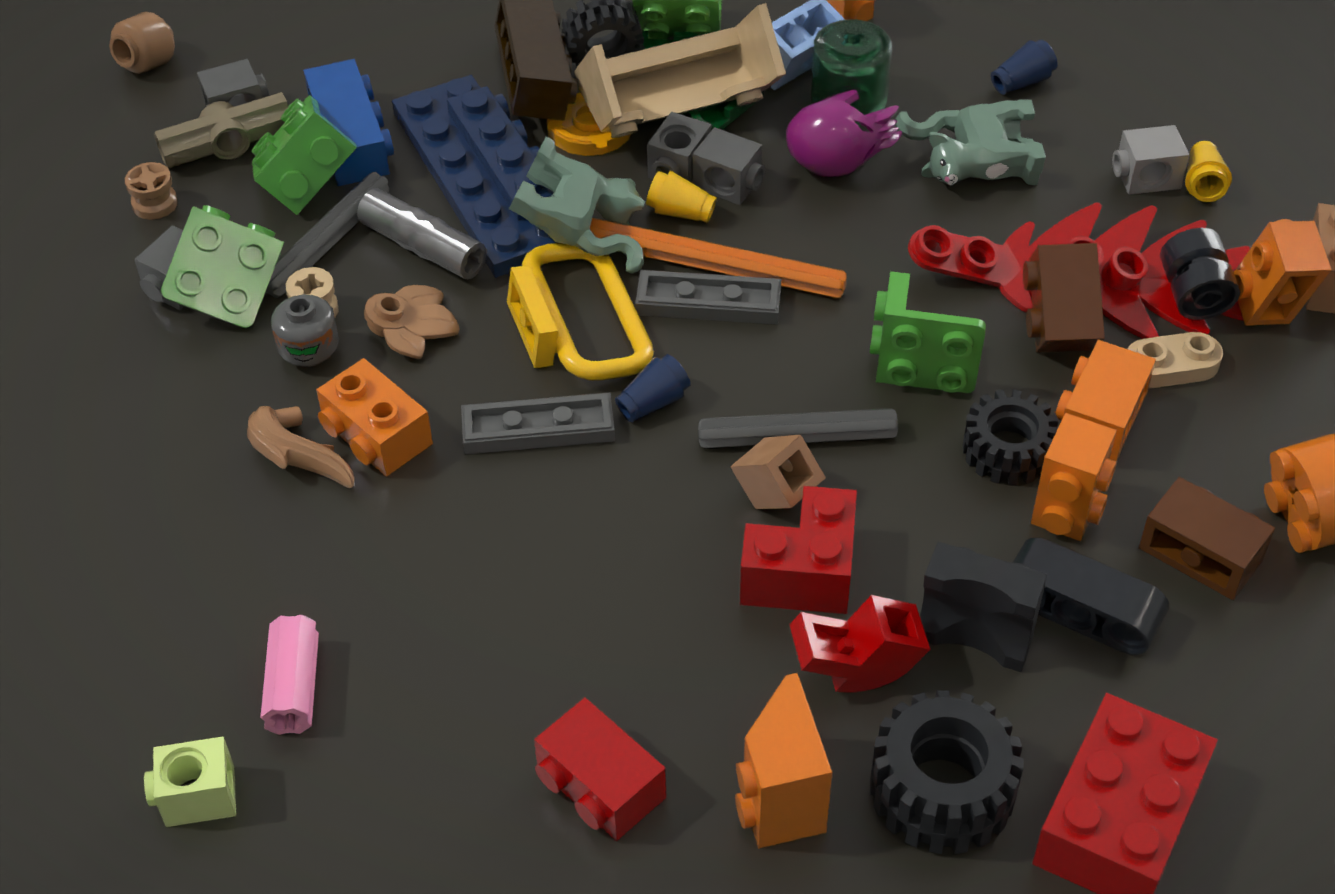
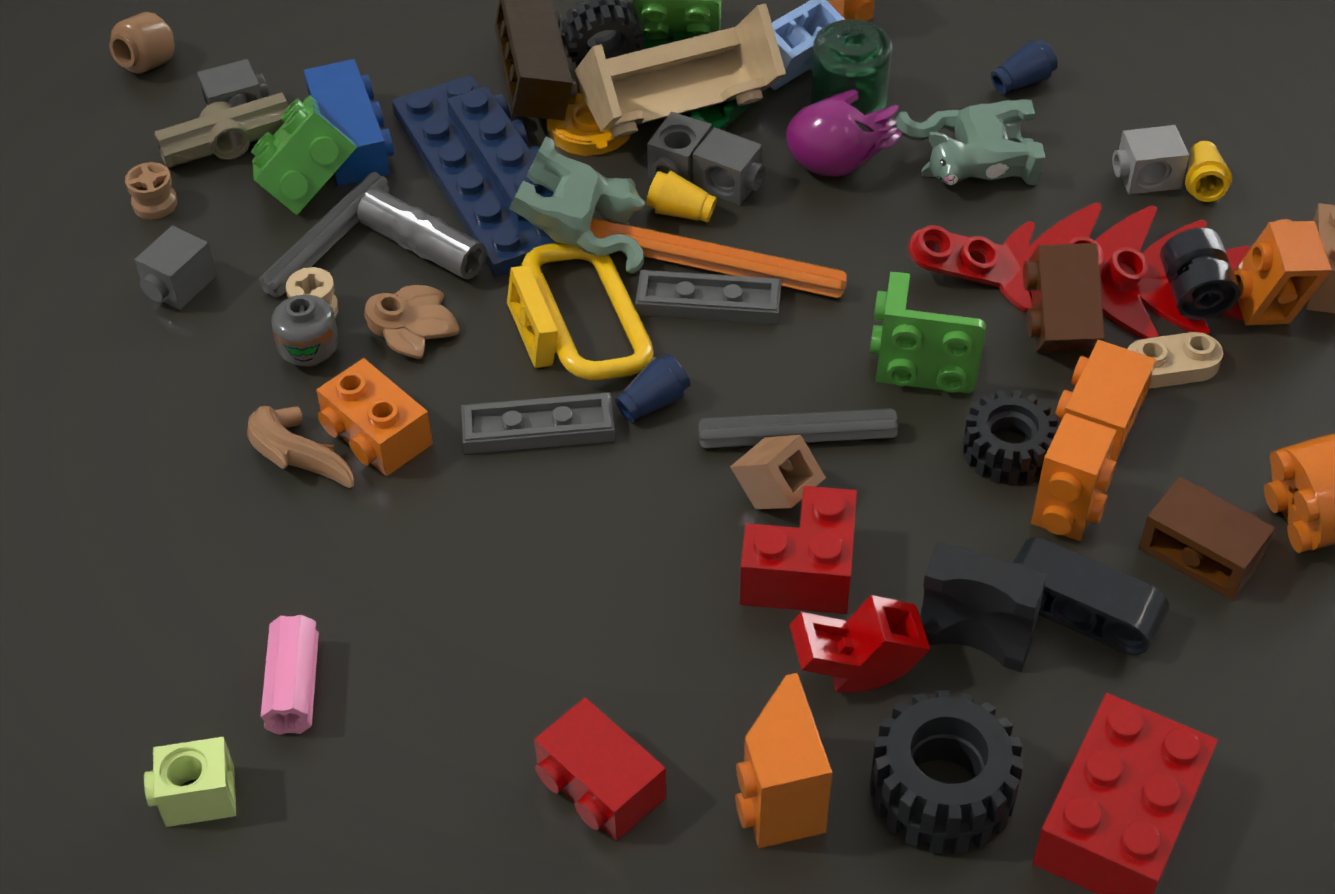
(221, 266): bright green bracket -> none

